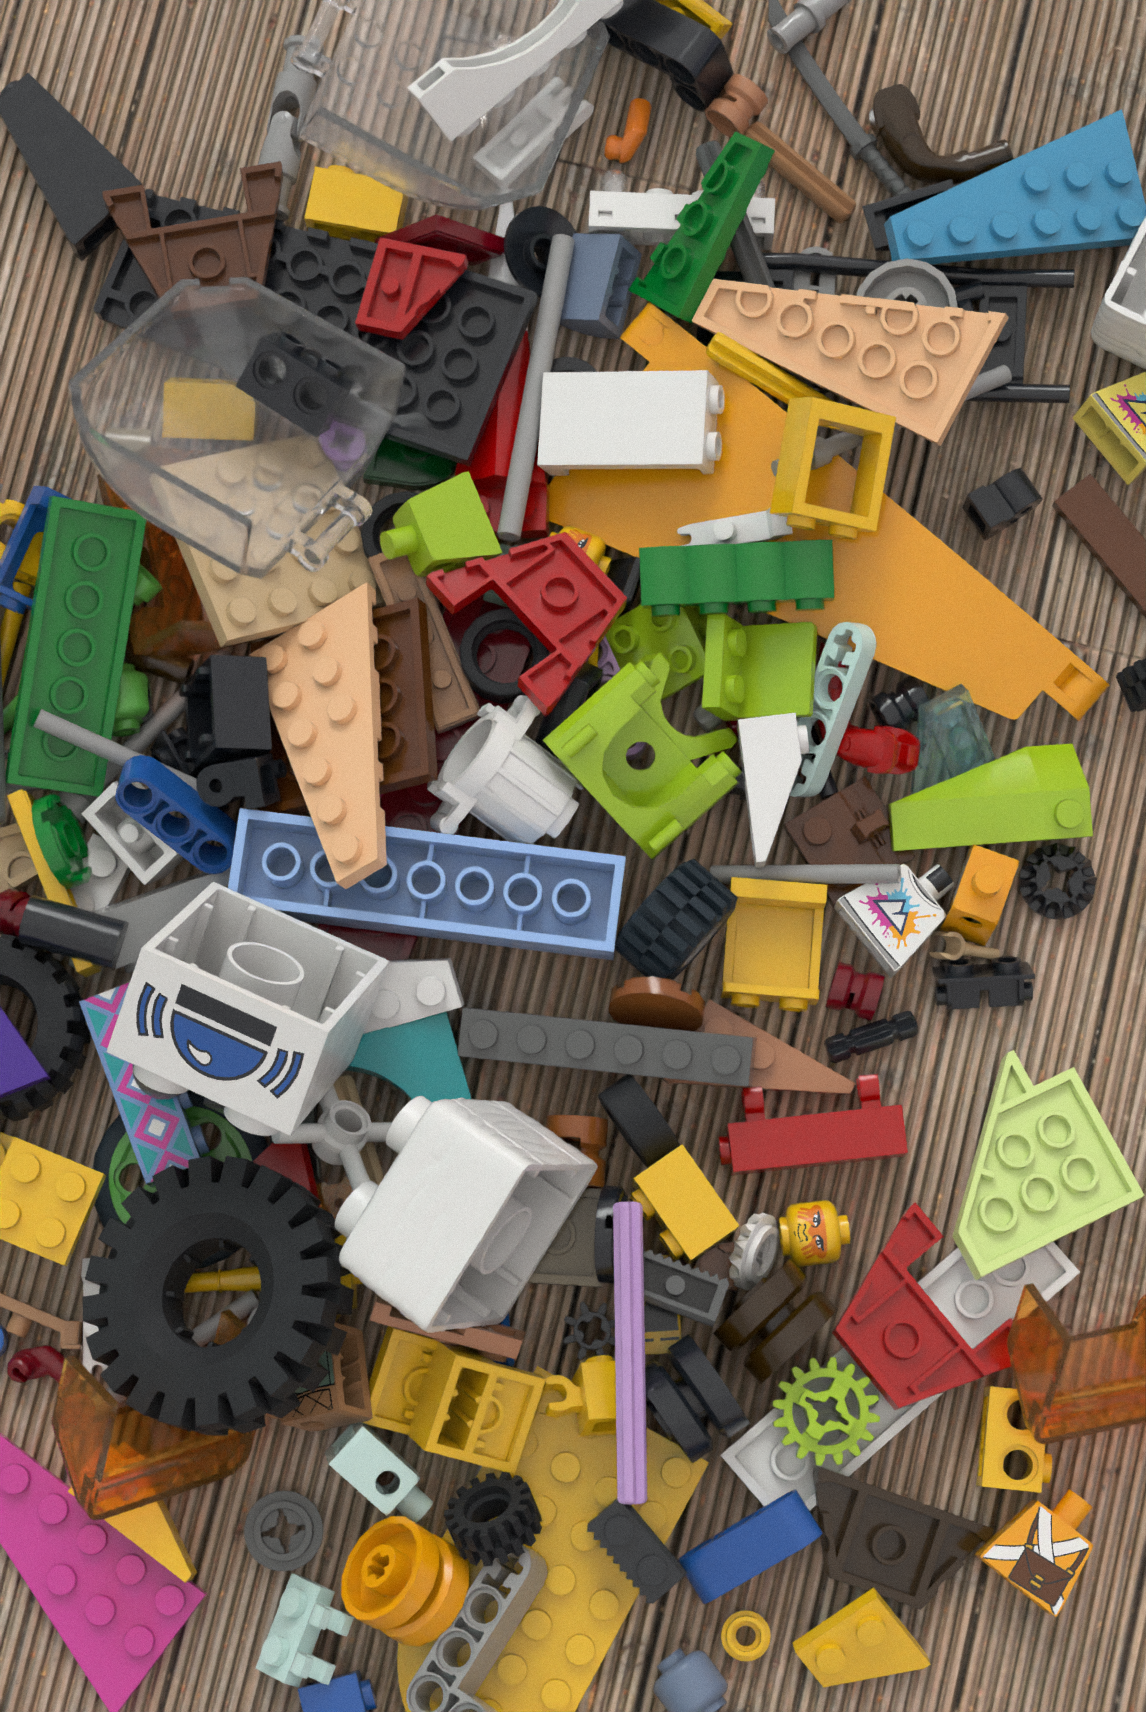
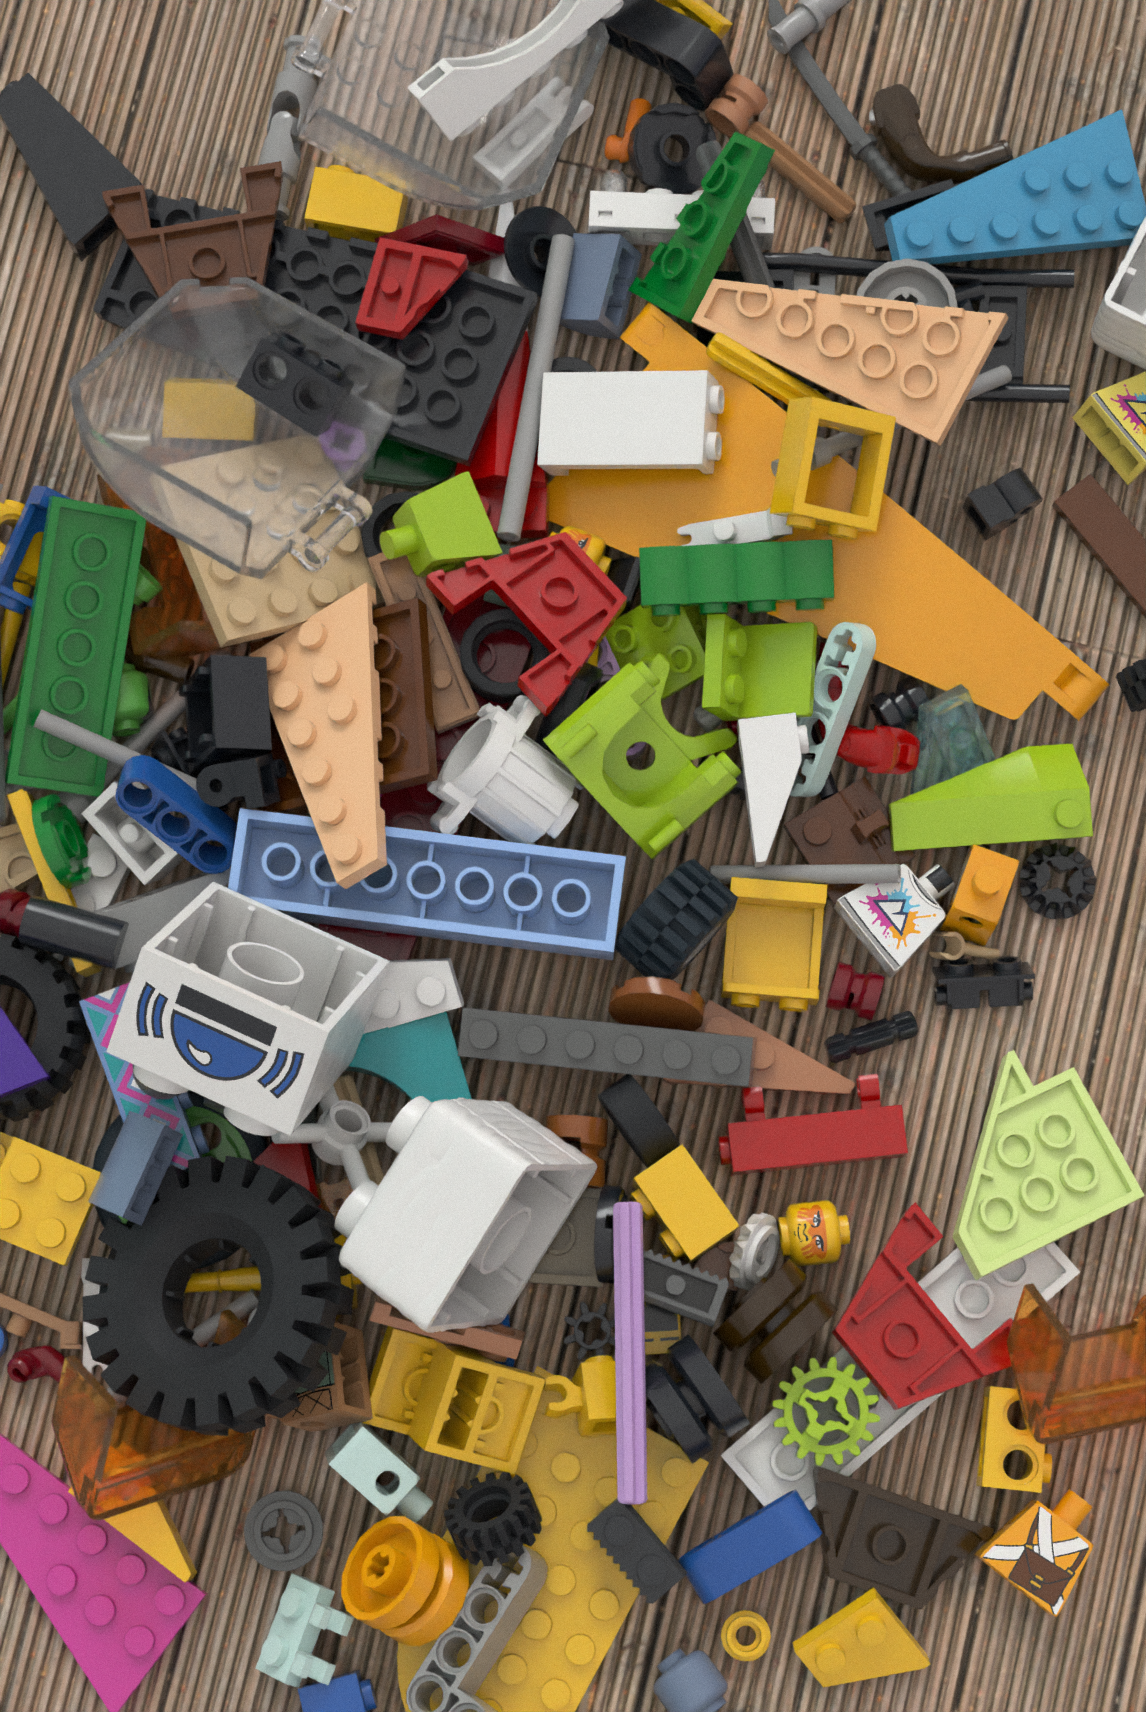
(135, 1167): none -> sand blue brick
(648, 153): none -> black tile

